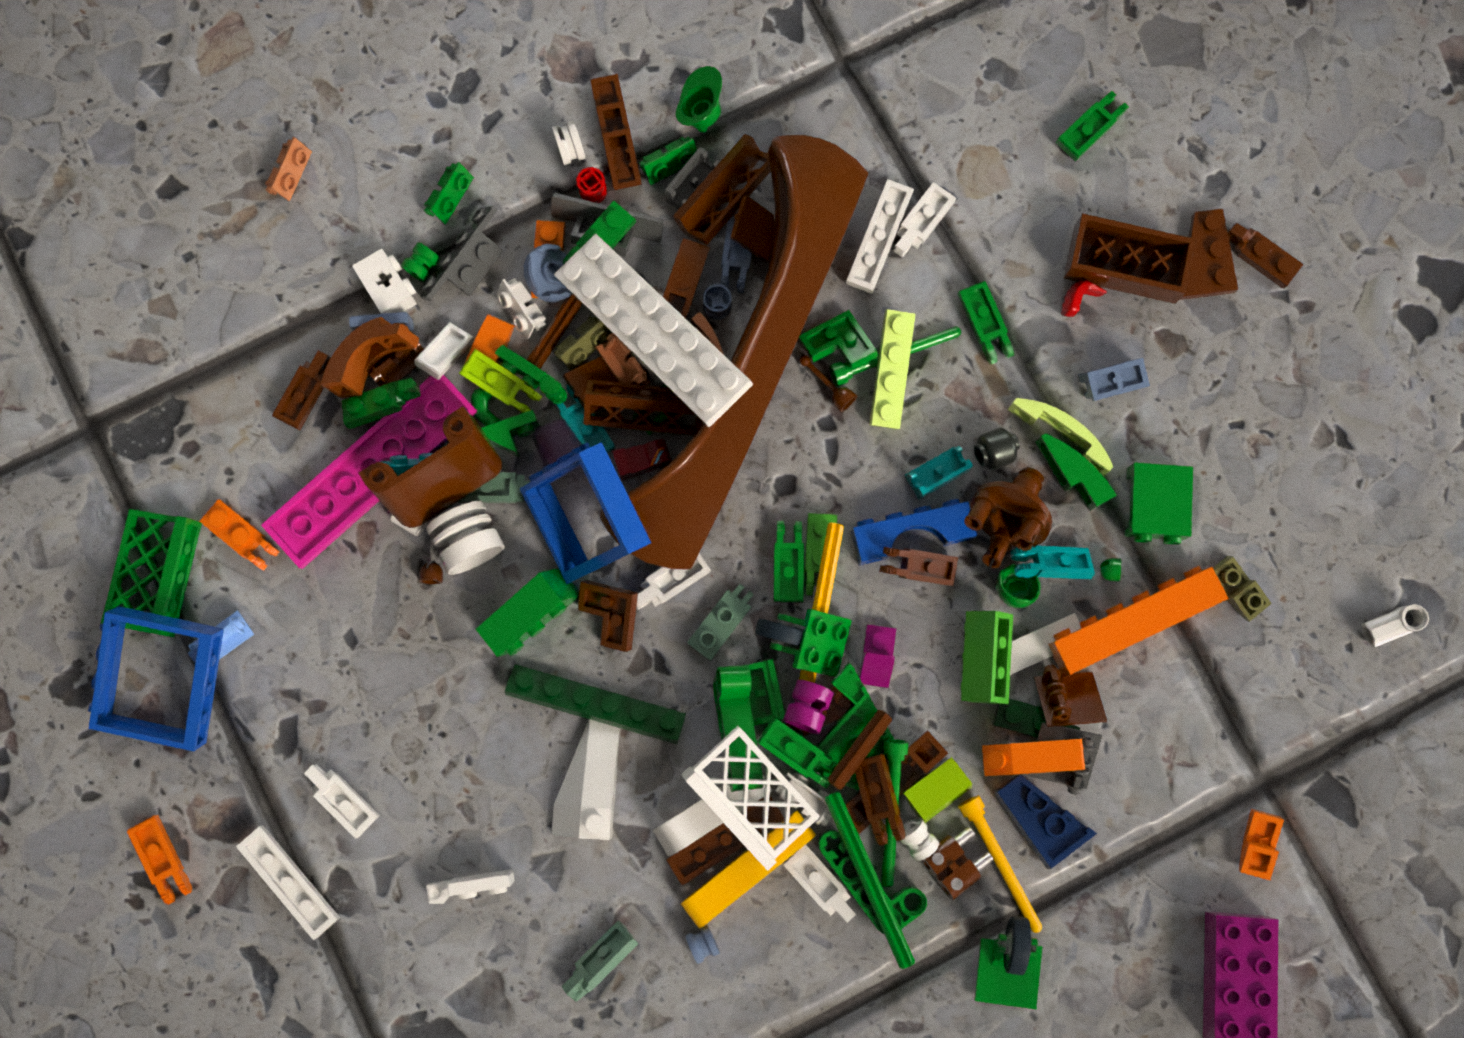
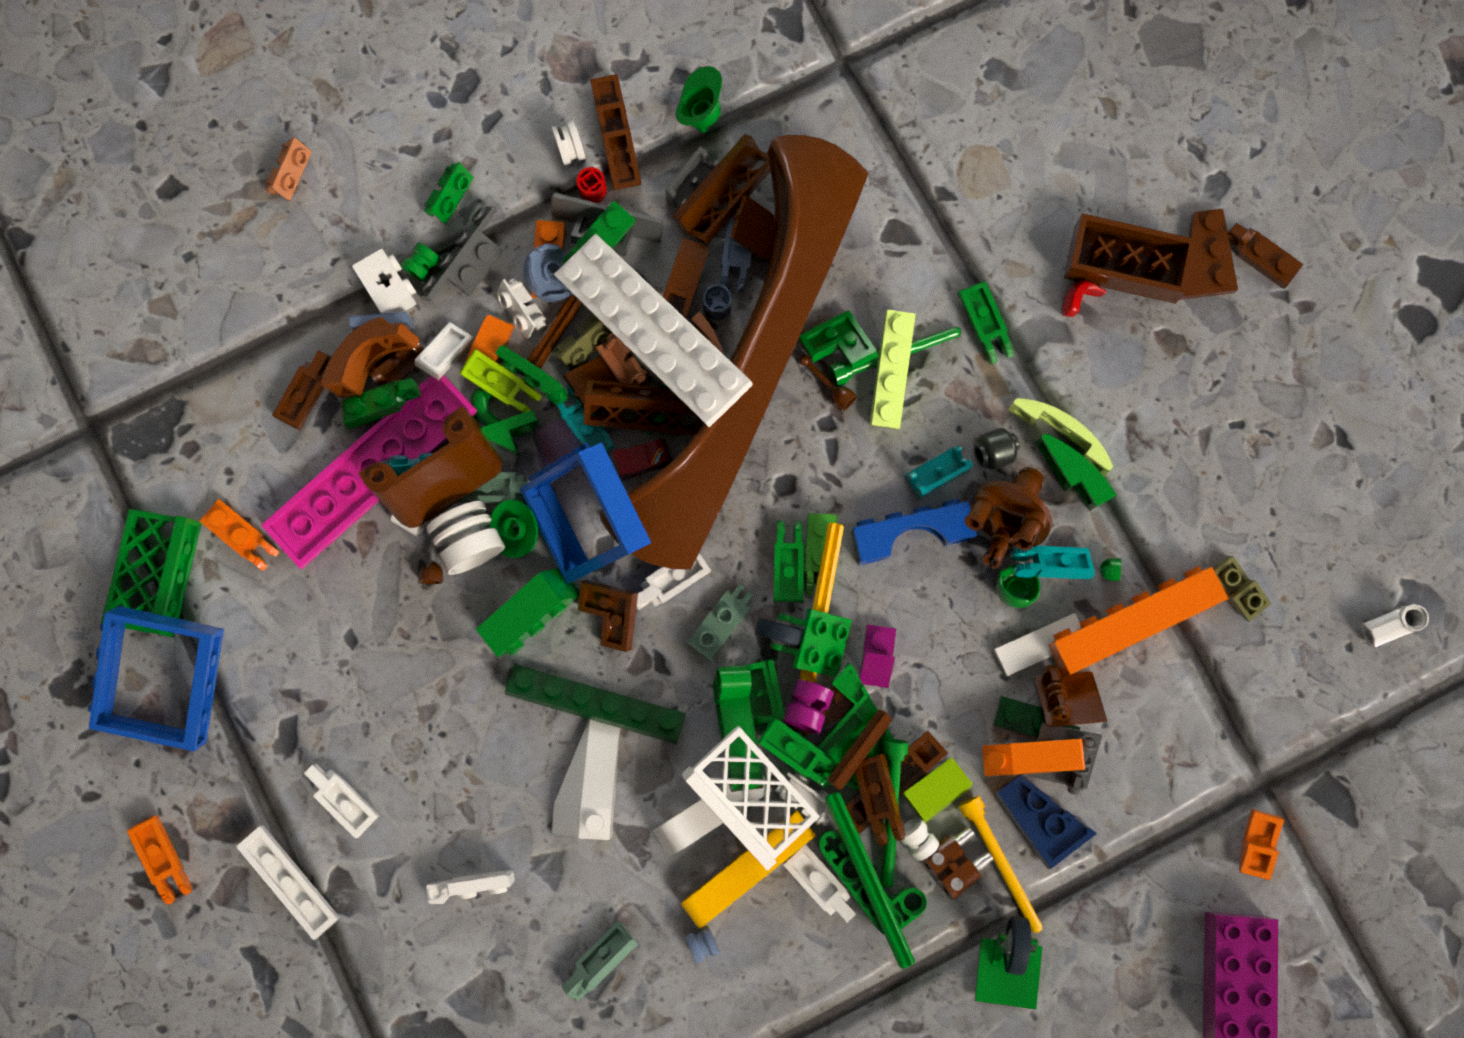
(235, 633): light blue hinge -> none
(516, 527): none -> green dish
(660, 165): green hinge -> none
(716, 846): reddish brown plate -> none
(879, 236): white plate -> none
(922, 566): reddish brown hinge -> none
(923, 218): white hinge -> none
(987, 657): bright green brick -> none
(1090, 127): green hinge -> none
(1115, 379): sand blue hinge -> none
(1160, 502): green panel -> none

